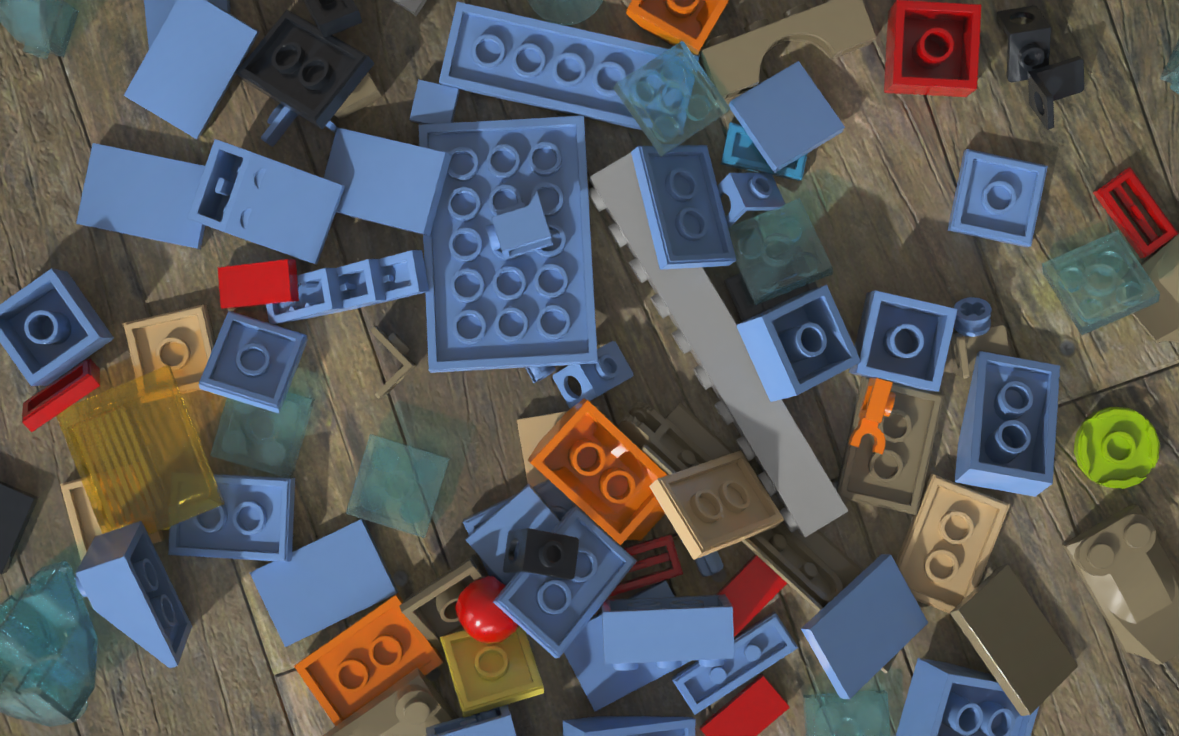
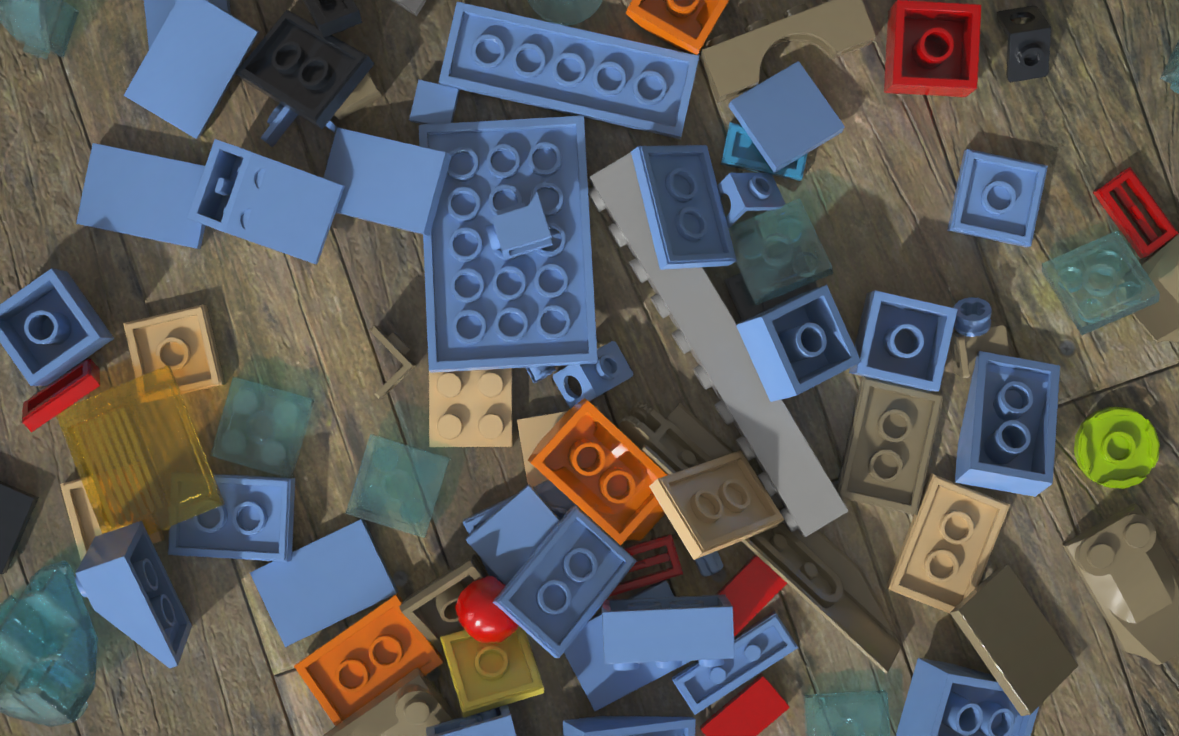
(253, 362): medium blue tile -> none
(258, 284): red tile -> none
(353, 287): medium blue slope -> none
(471, 408): none -> tan plate
(541, 553): black bracket -> none
(671, 98): clear light blue plate -> none
(864, 626): medium blue tile -> none
(876, 404): orange plate -> none
(1052, 84): black bracket -> none

